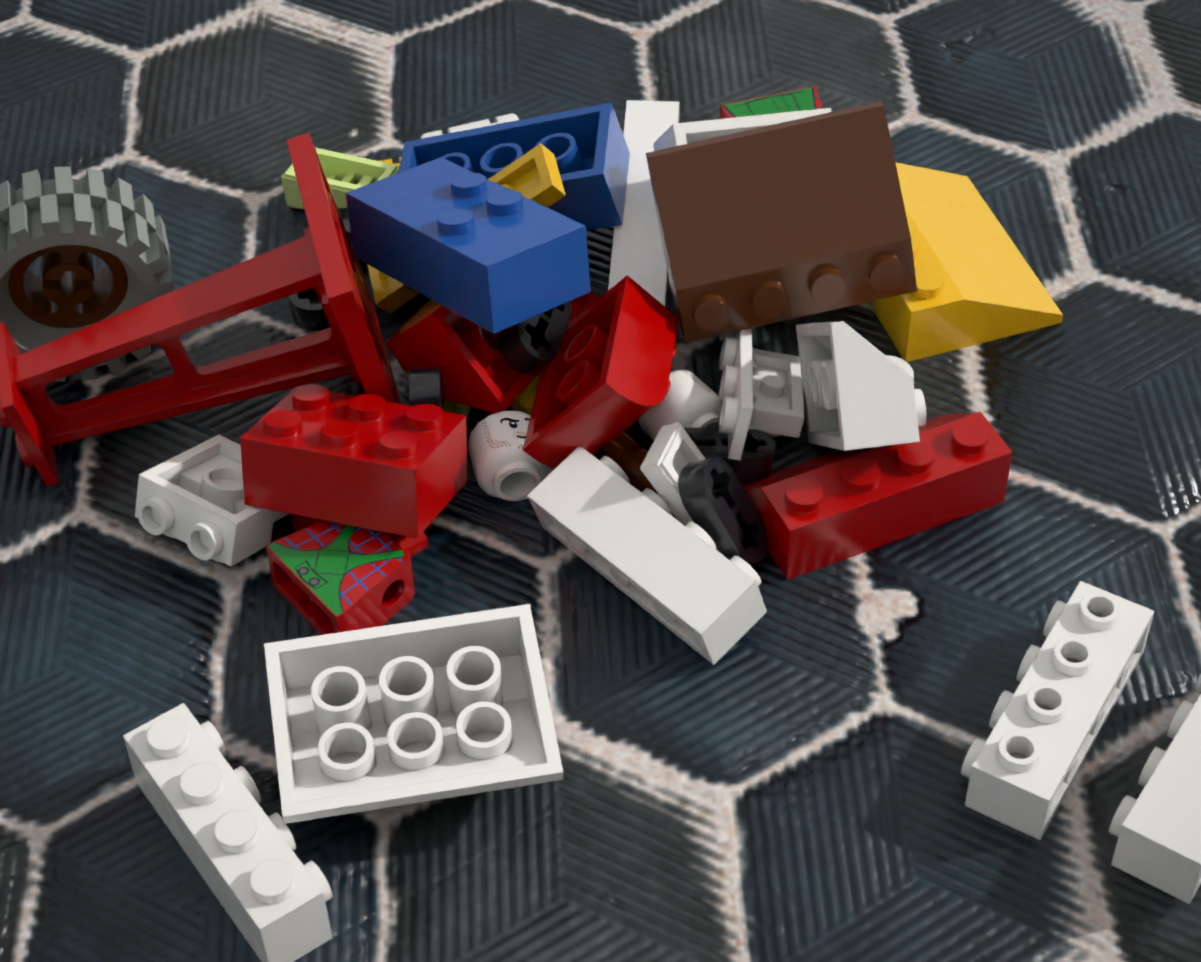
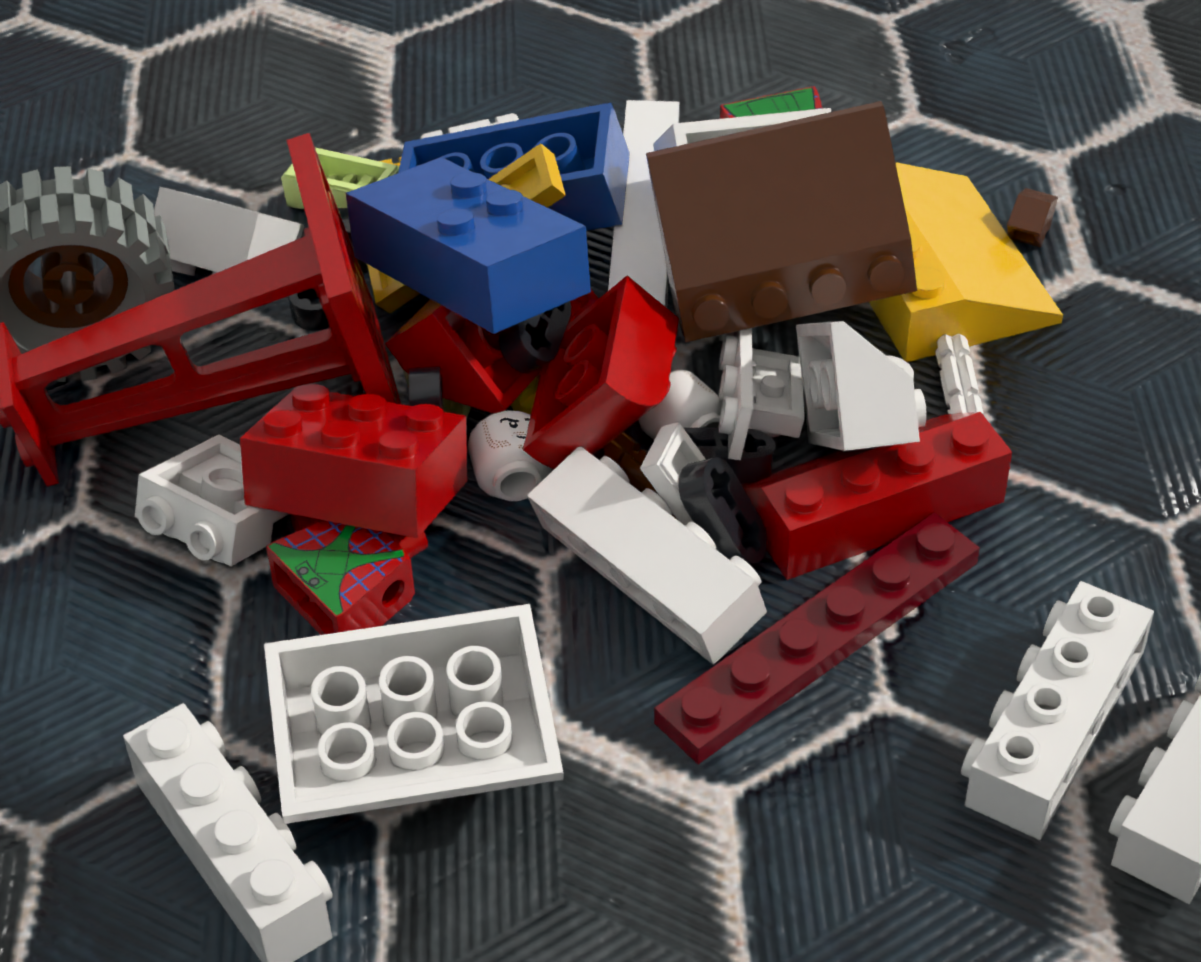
(217, 233): none -> white slope
(814, 638): none -> dark red plate
(957, 375): none -> white axle
(1031, 217): none -> reddish brown piece

